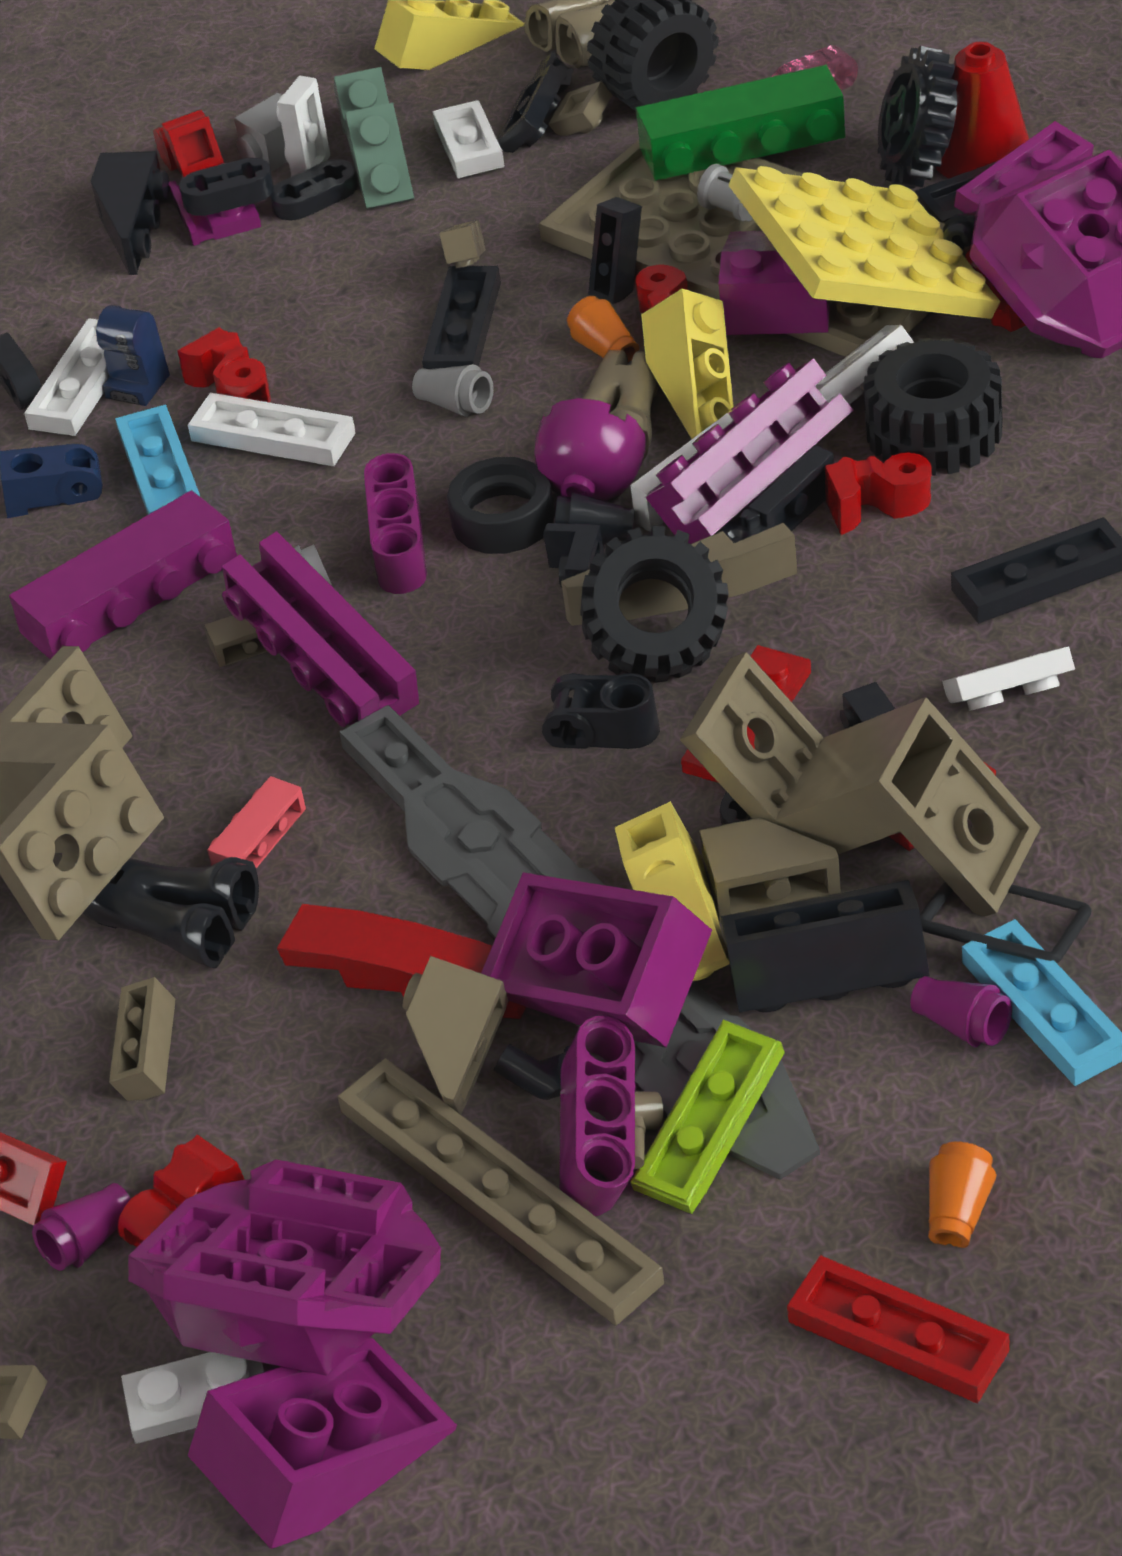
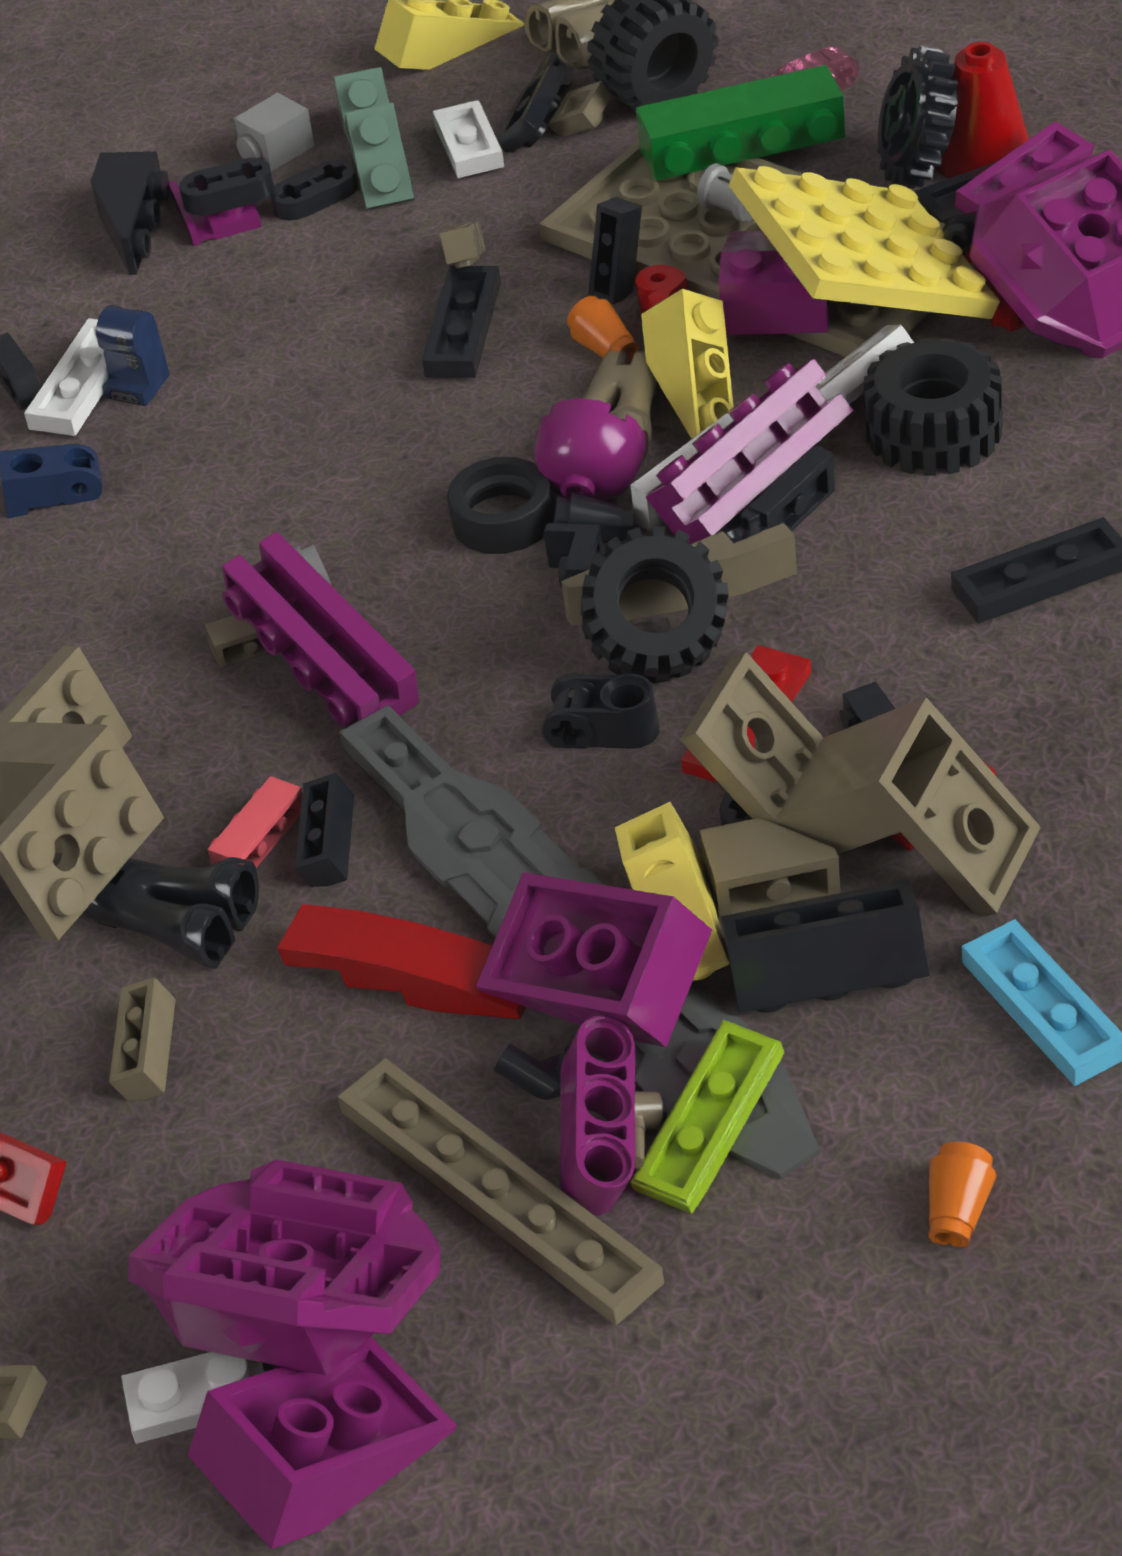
(79, 1227): magenta cone -> none
(124, 575): magenta brick -> none
(155, 457): medium azure plate -> none
(188, 143): red leg -> none
(192, 1170): red leg -> none
(224, 360): red leg -> none
(272, 429): white plate -> none
(303, 125): white plate -> none
(325, 831): none -> black piece
(395, 523): magenta beam -> none
(454, 1023): dark tan slope -> none
(455, 388): light grey cone -> none
(895, 487): red leg -> none
(899, 1328): red plate -> none
(965, 1009): magenta cone -> none
(1004, 946): black piece -> none
(1033, 673): white plate -> none

